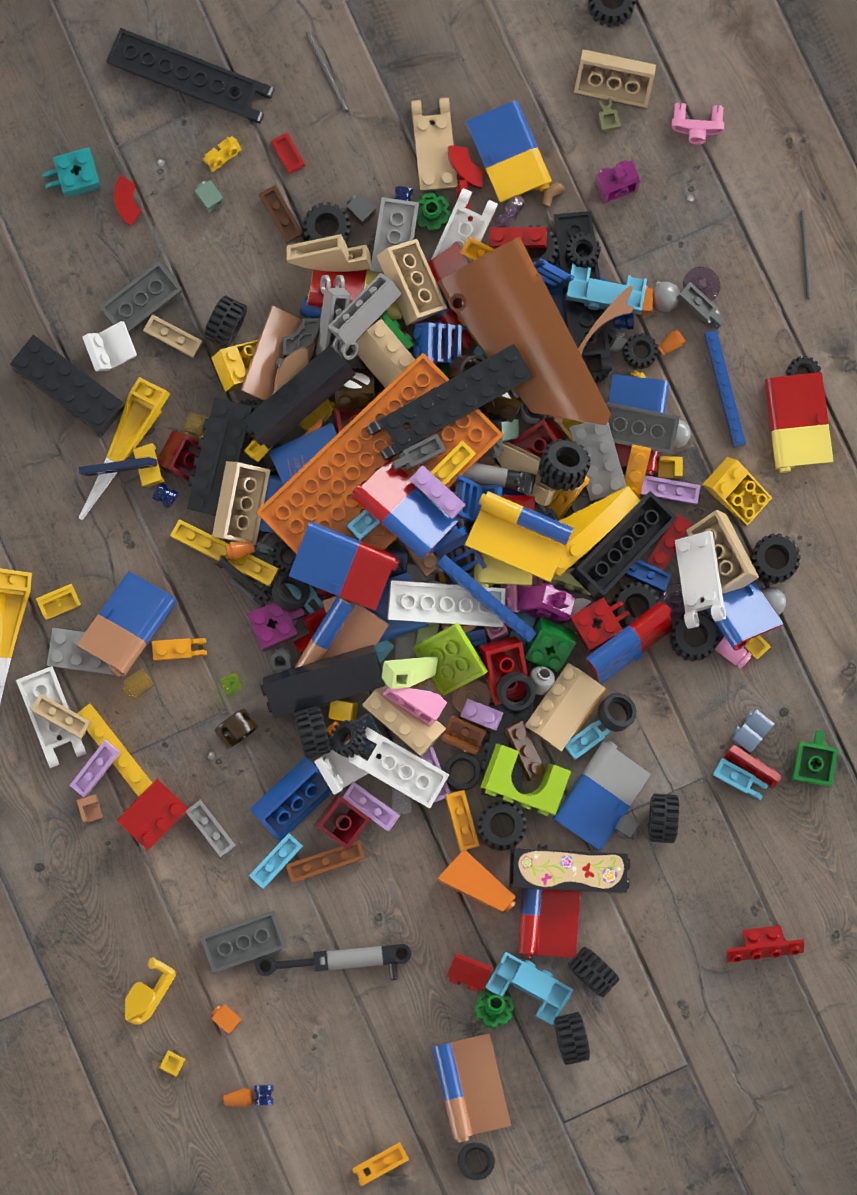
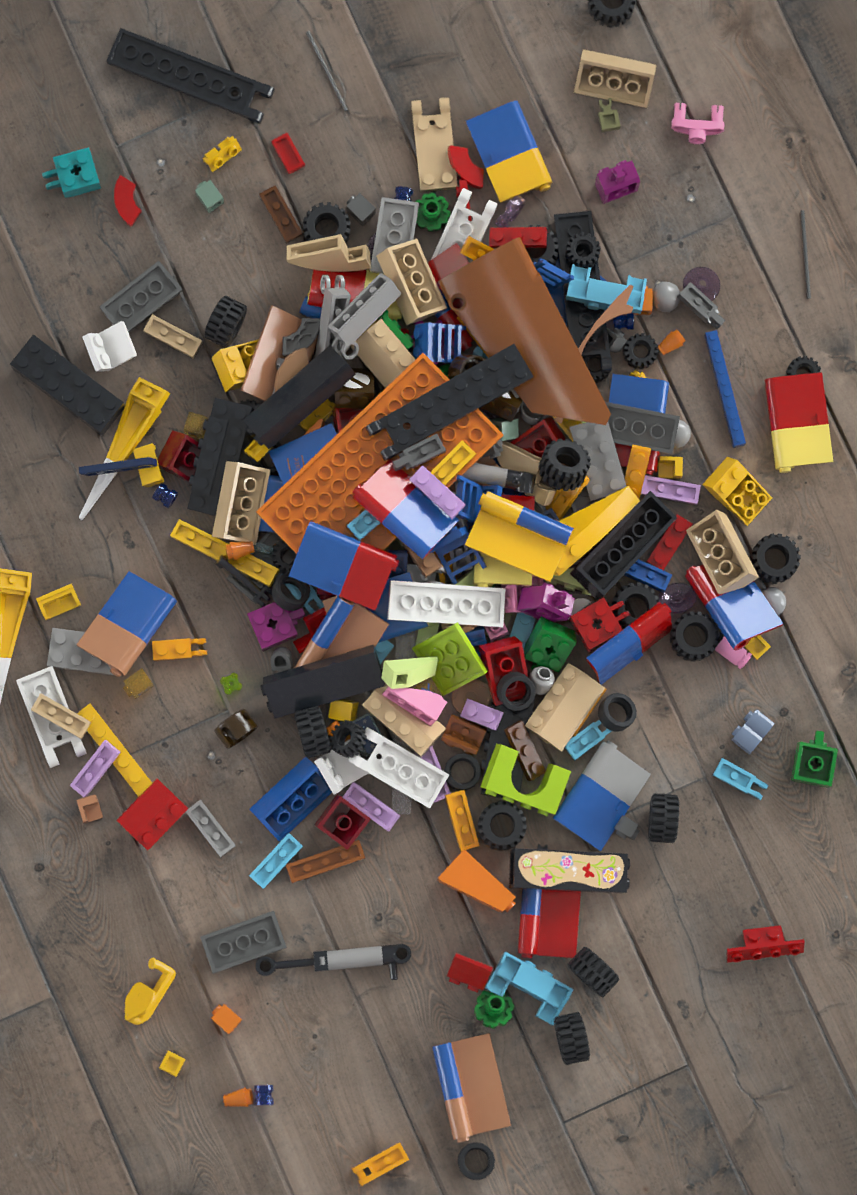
(486, 598): blue piece -> none
(553, 190): medium nougat arm -> none
(699, 577): white hinge -> none
(753, 765): red plate -> none

